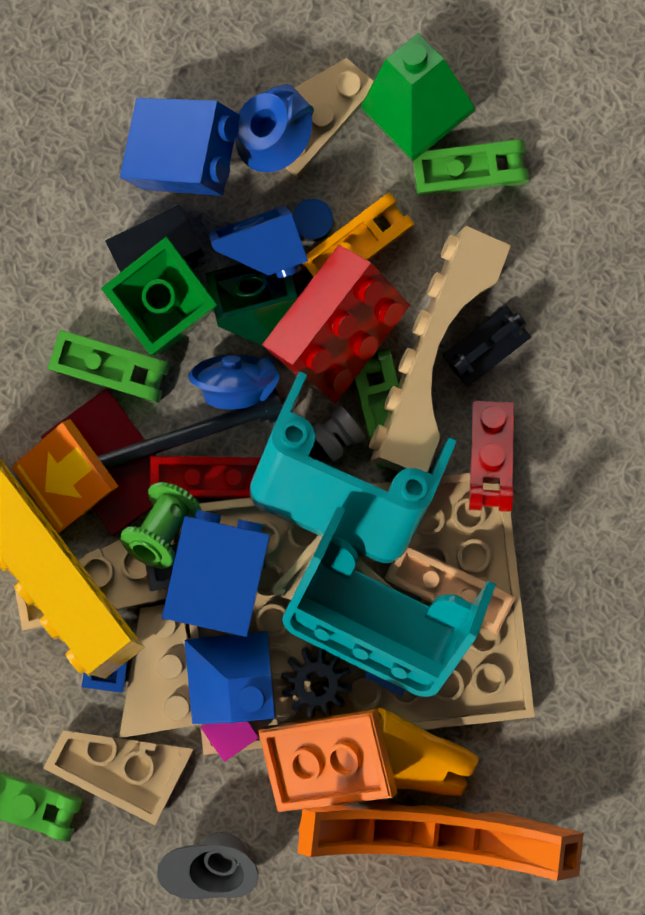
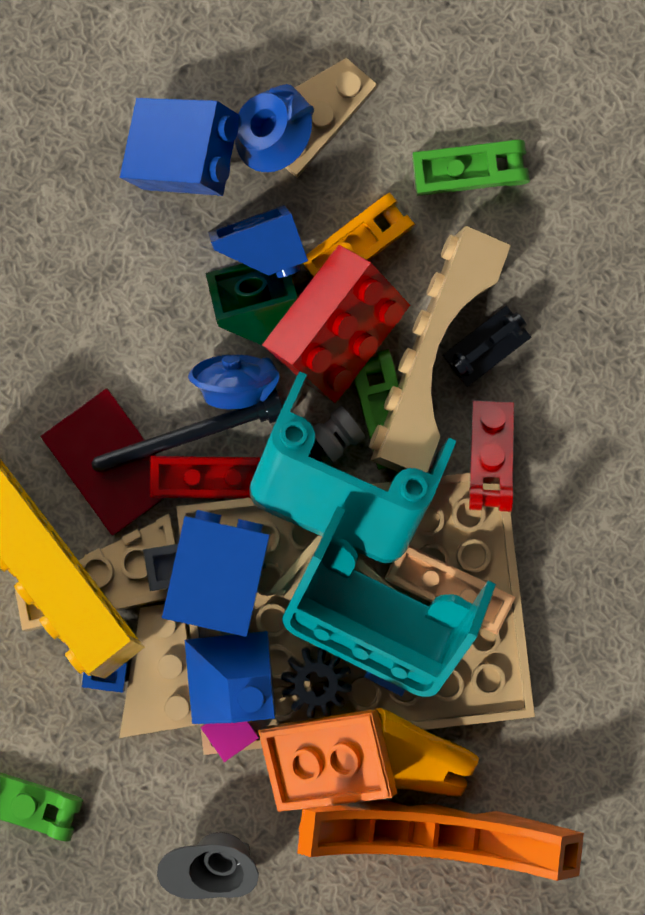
(64, 476): orange tile -> none
(107, 365): bright green plate -> none
(120, 770): tan wing -> none
(136, 241): black brick -> none
(152, 540): bright green hose -> none
(160, 297): green slope -> none
(313, 220): blue tile -> none
(416, 98): green slope -> none

